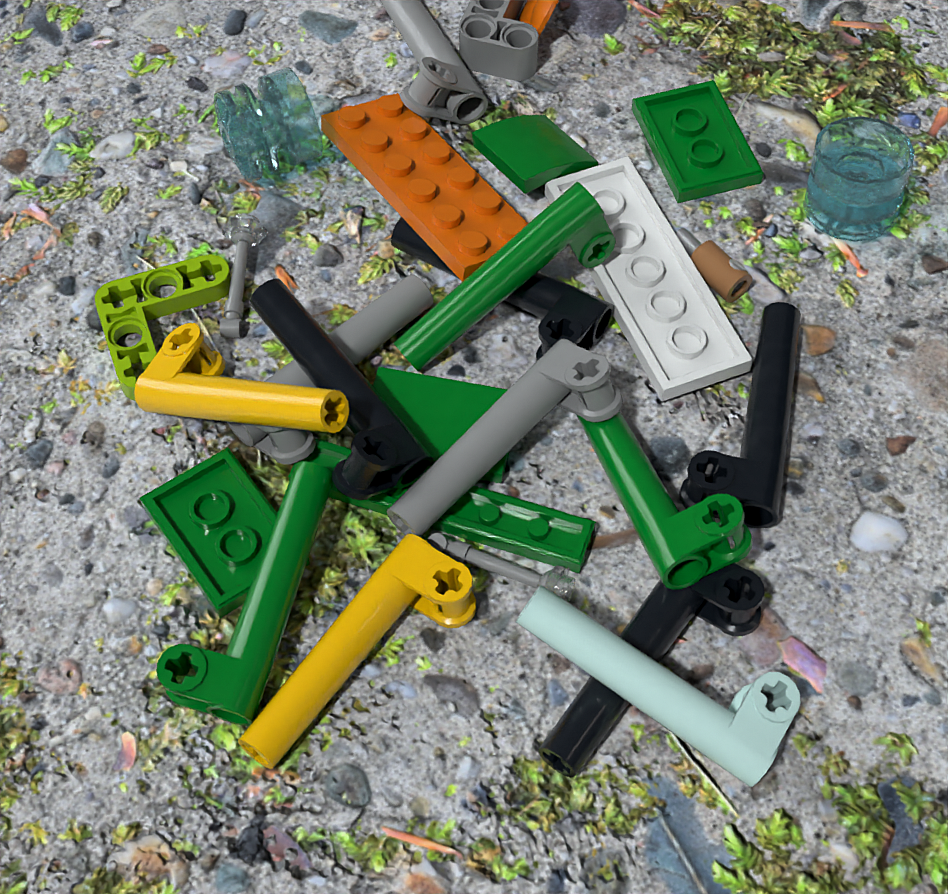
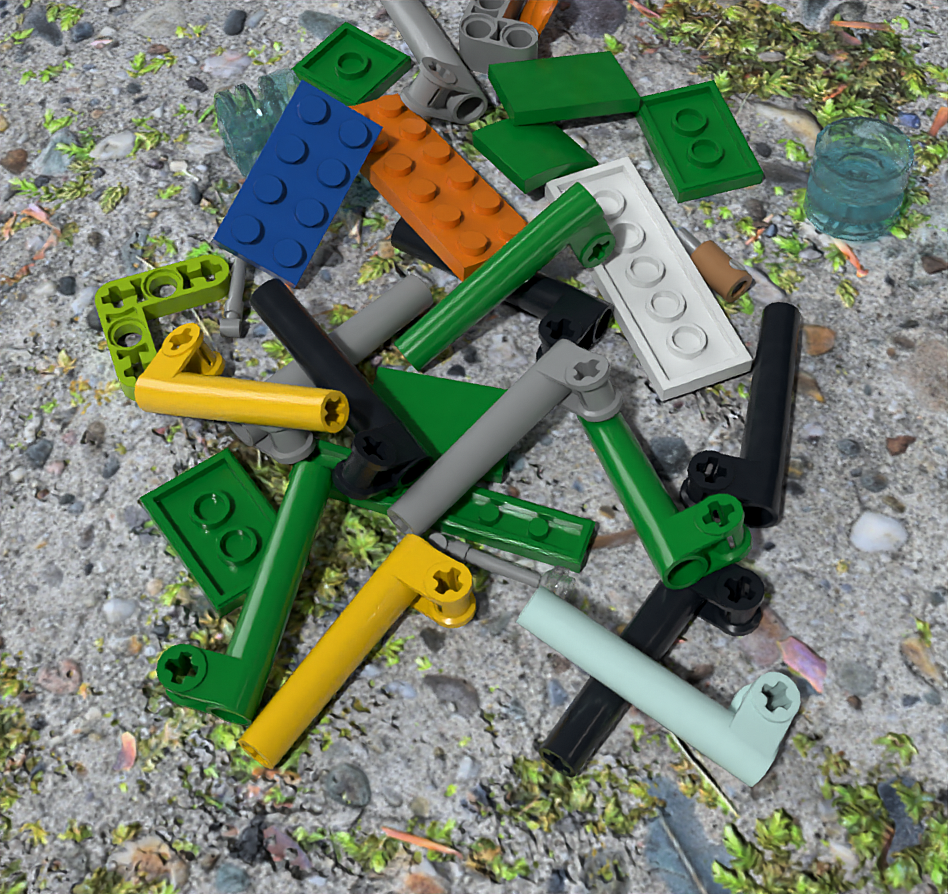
(297, 184): none -> blue plate
(353, 66): none -> green tile
(563, 88): none -> green tile

